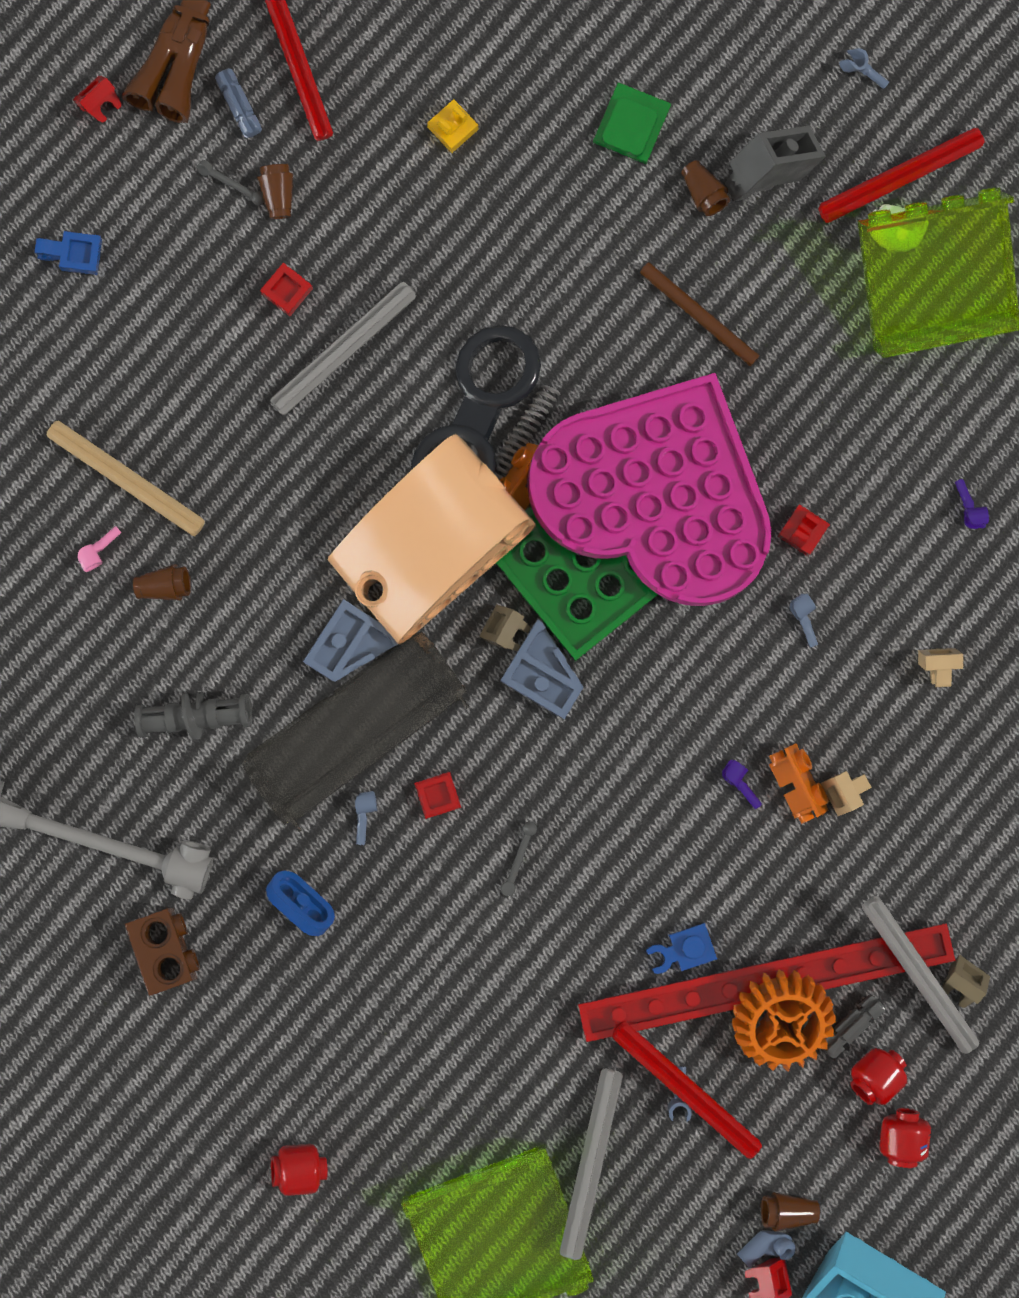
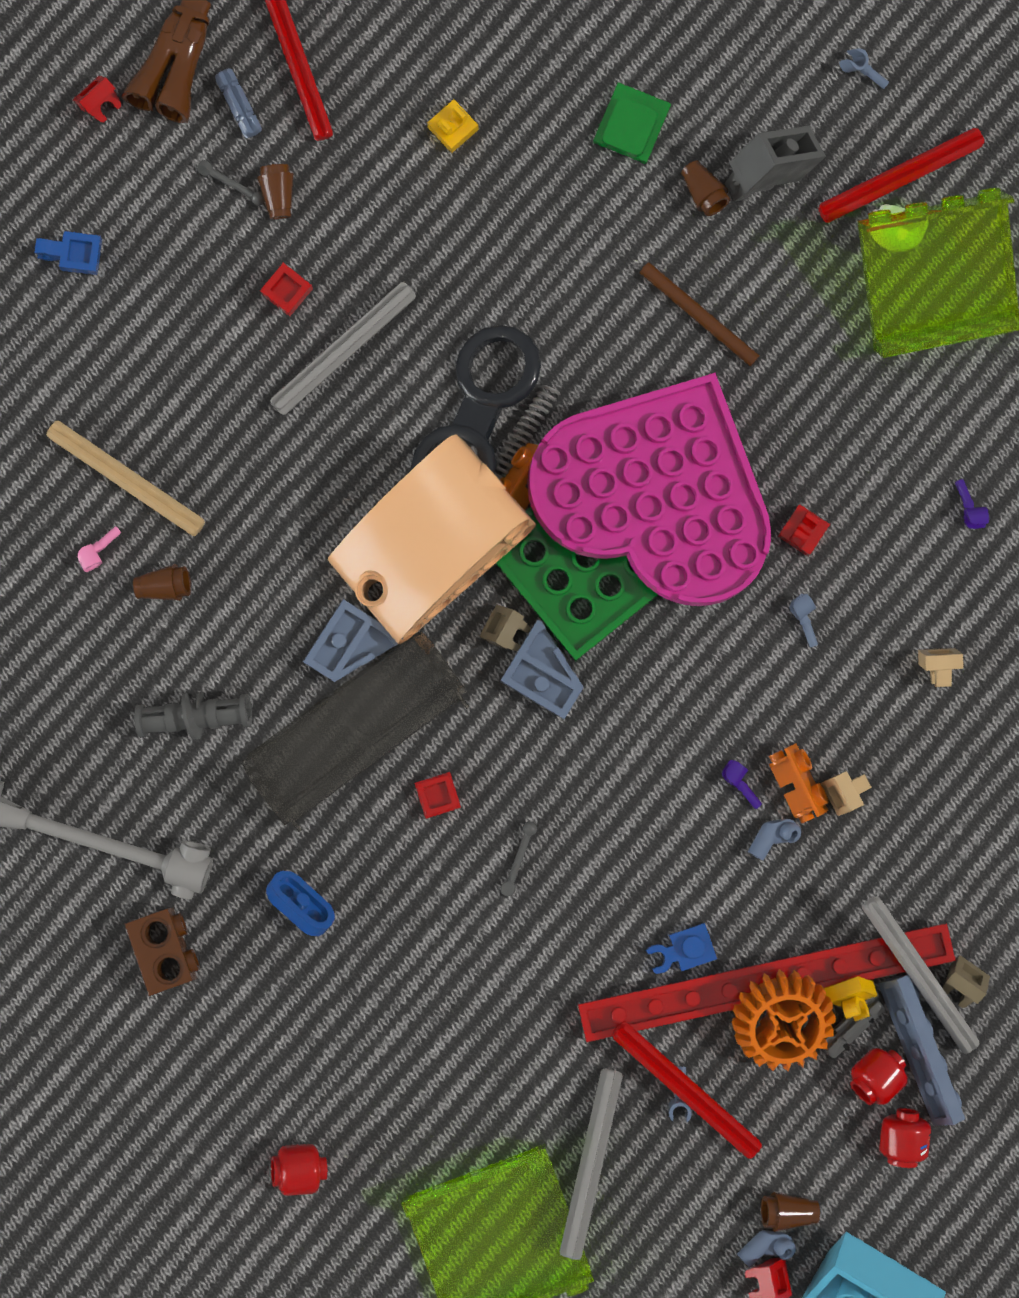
(364, 804): sand blue hand -> none
(774, 833): none -> sand blue arm
(852, 996): none -> yellow tile
(921, 1050): none -> sand blue plate

